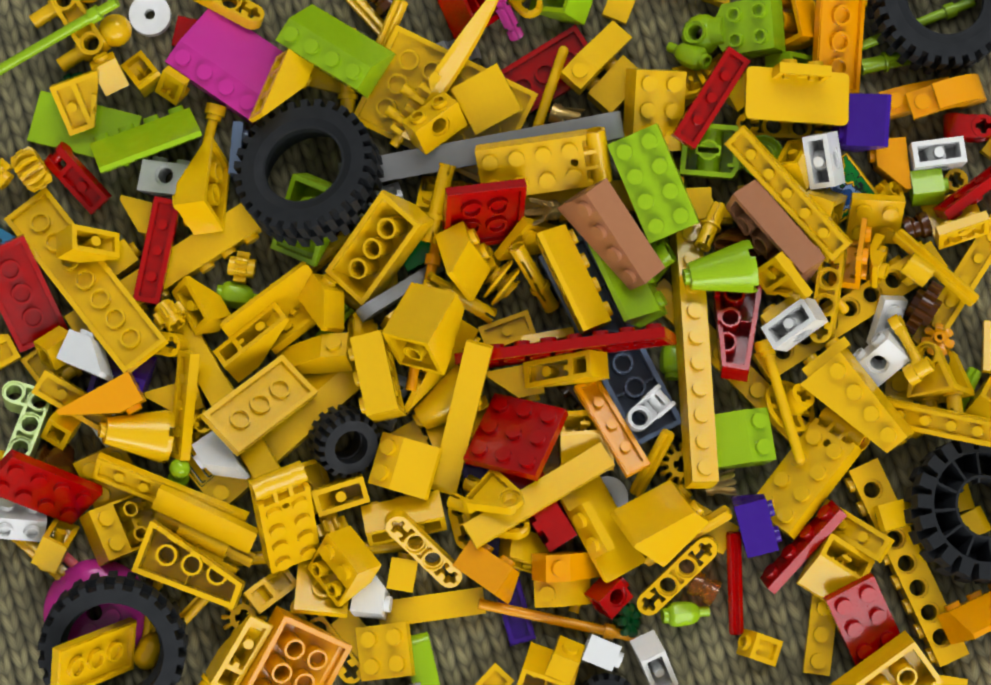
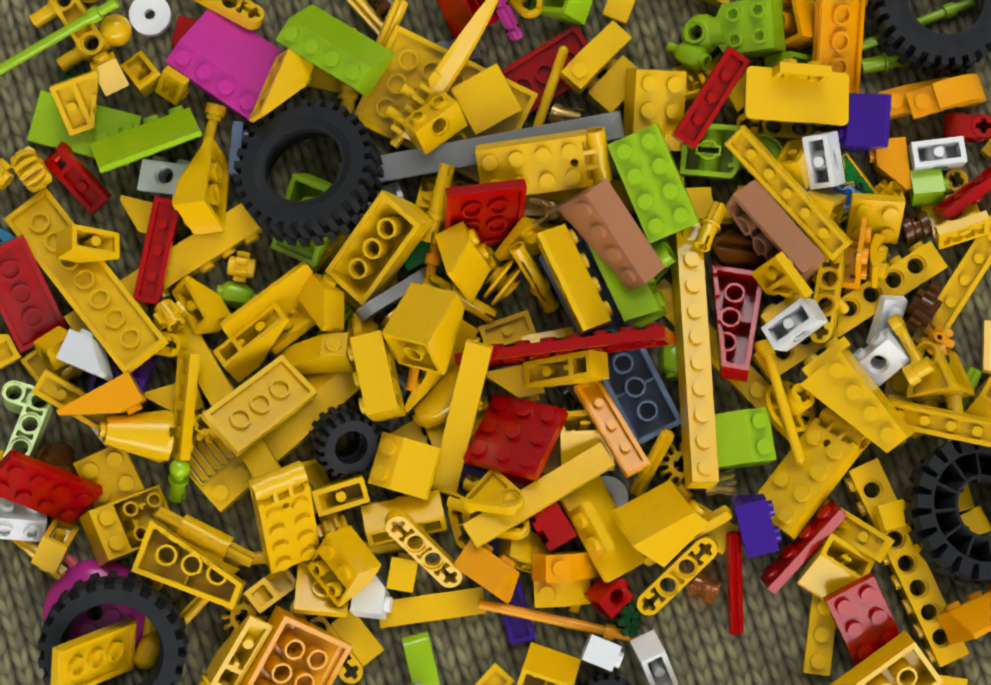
(60, 430): yellow brick -> none
(128, 259): yellow brick -> none
(146, 484): yellow tile -> none
(205, 518): yellow tile -> none
(218, 458): white slope -> none
(385, 651): yellow plate -> none
(565, 659): yellow slope -> none
(652, 406): white piece -> none
(683, 613): lime plant -> none
(724, 270): lime cone -> none
(759, 647): yellow bracket -> none
(916, 271): yellow piece -> none
(941, 273): yellow axle -> none

